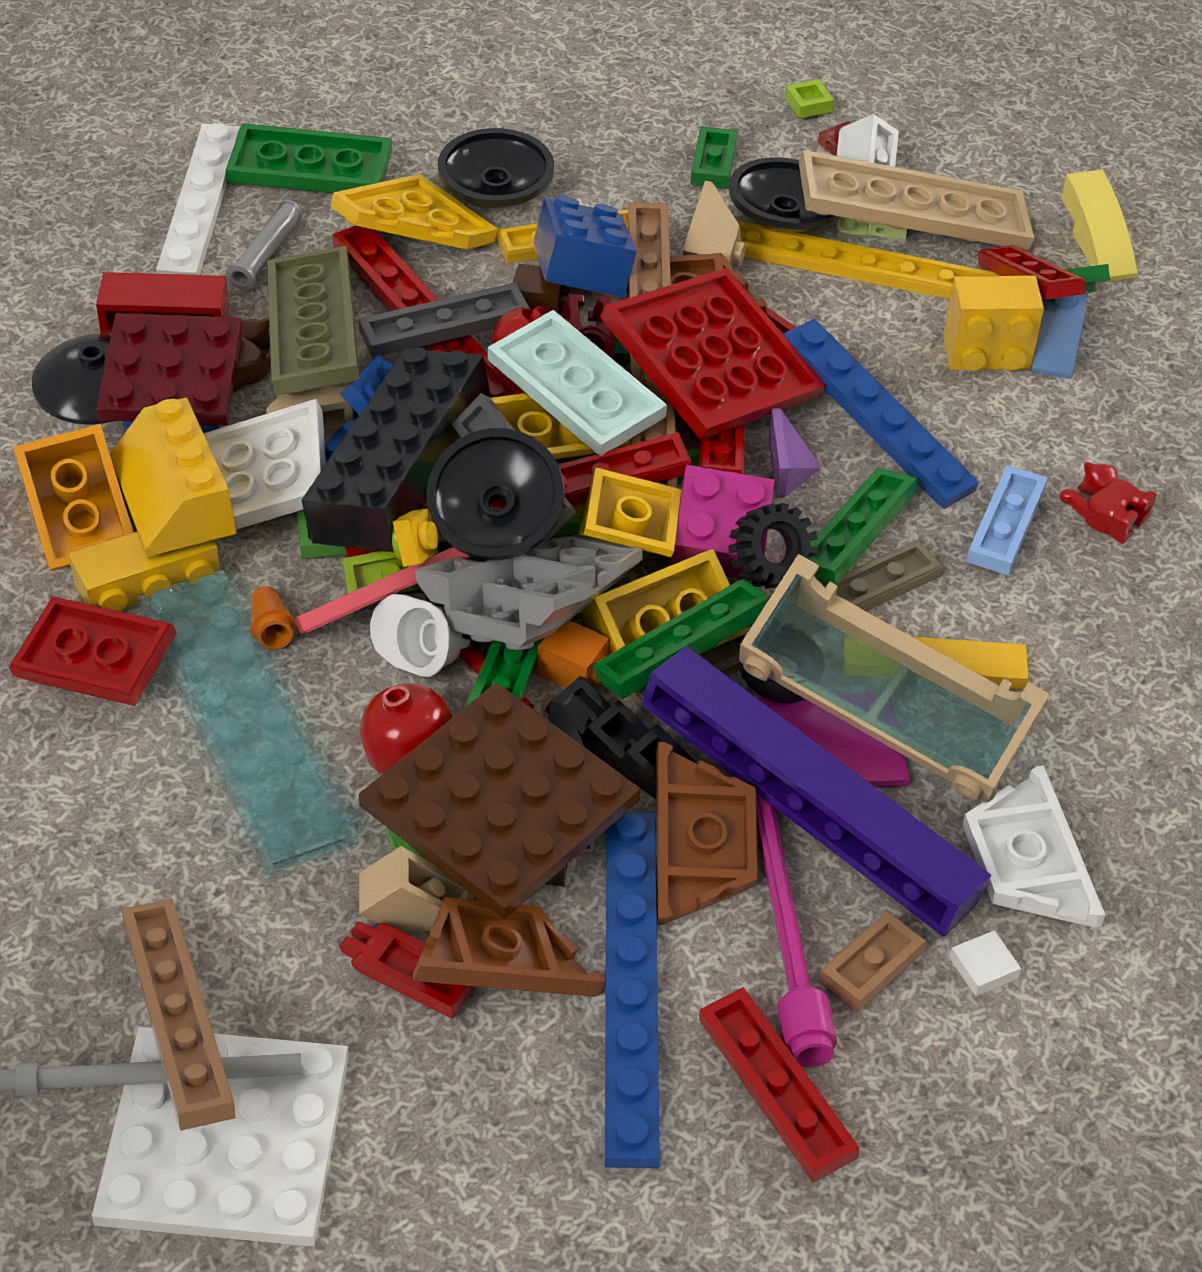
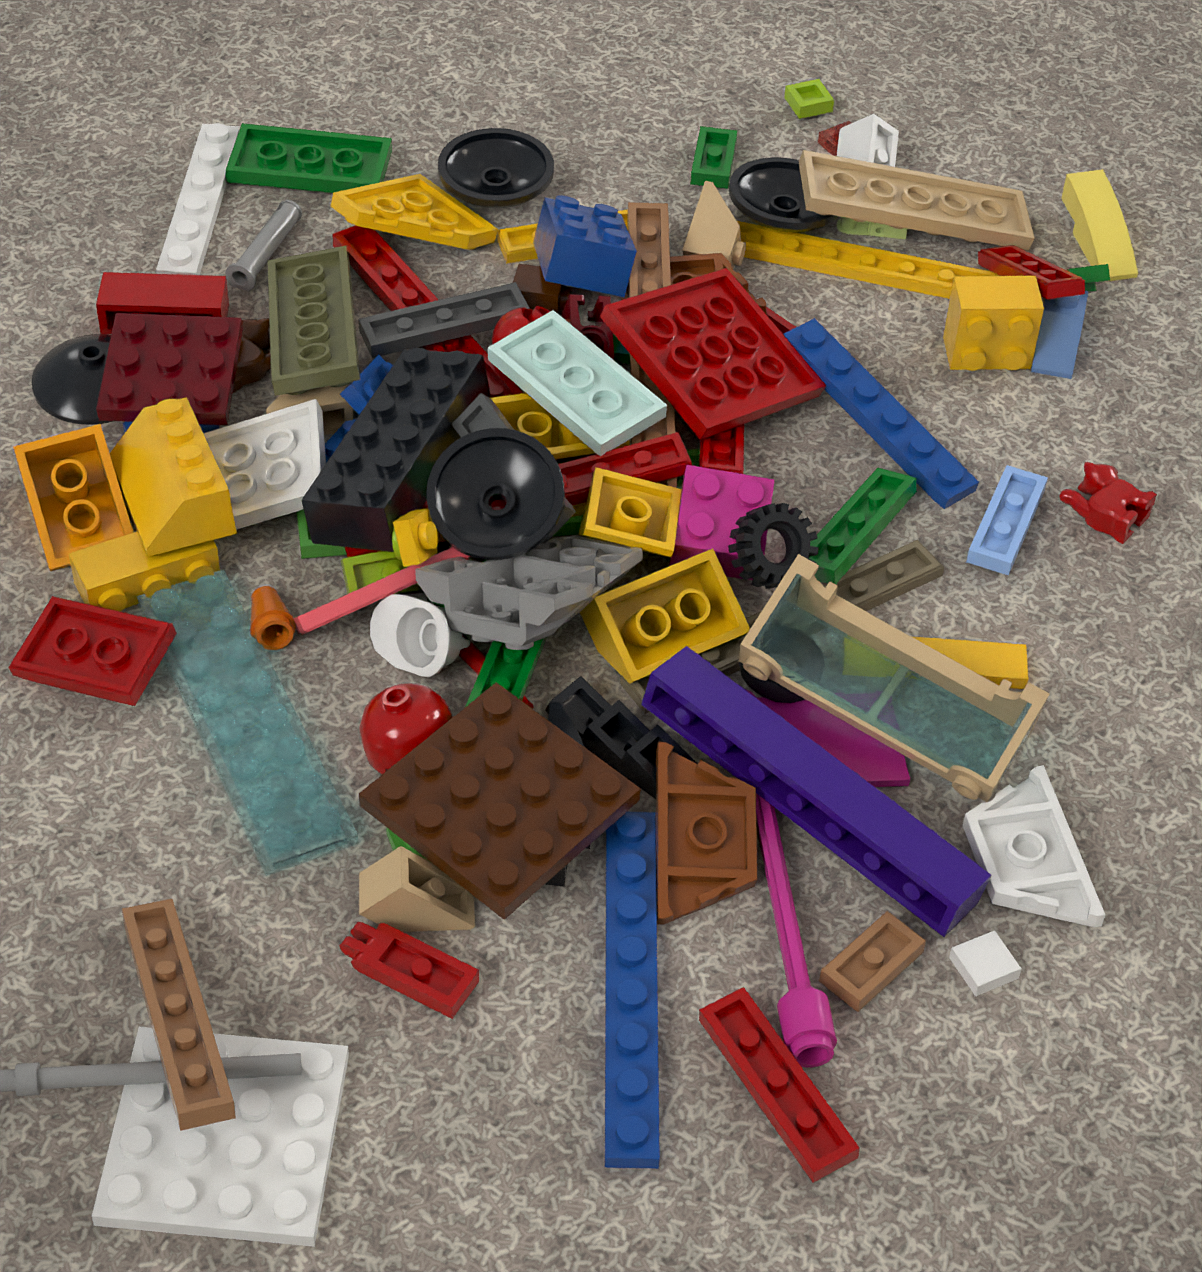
(518, 953): dark orange wing -> none
(571, 654): orange brick -> none
(697, 628): green plate -> none
(790, 456): medium lavender slope -> none

